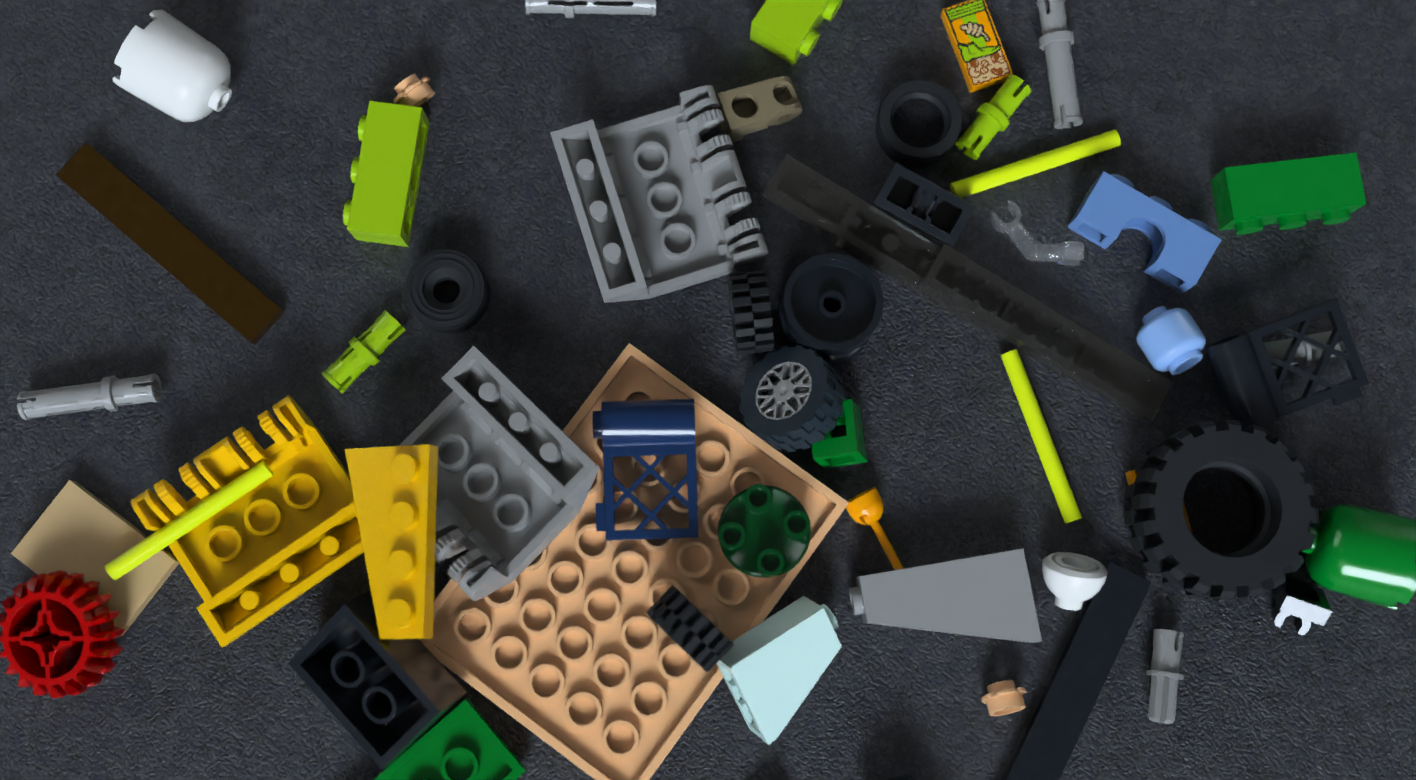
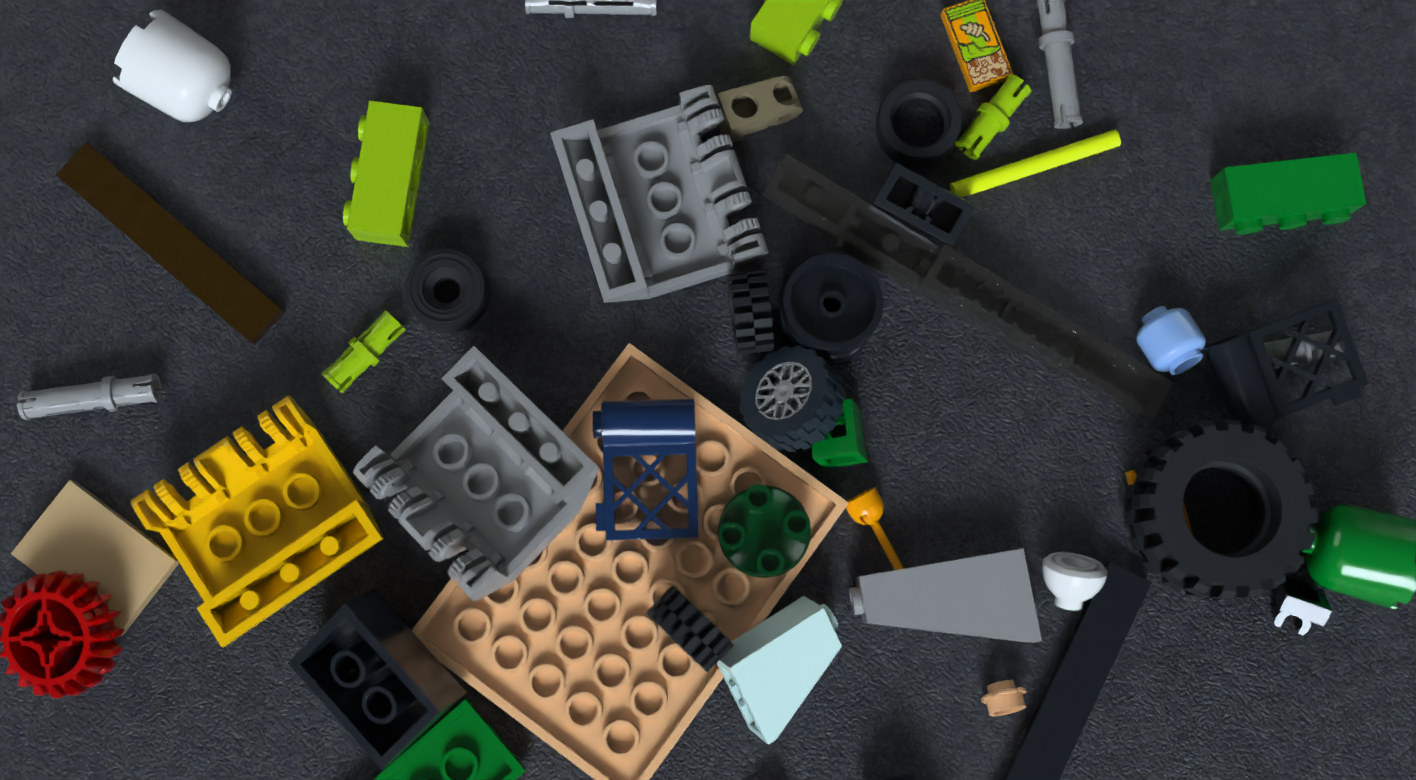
(188, 520): neon yellow bar -> none
(397, 526): yellow wing -> none
(413, 91): light nougat plate -> none
(1041, 436): neon yellow bar -> none
(1064, 253): clear arm -> none
(1165, 675): light grey axle -> none
(1178, 244): medium blue arch -> none

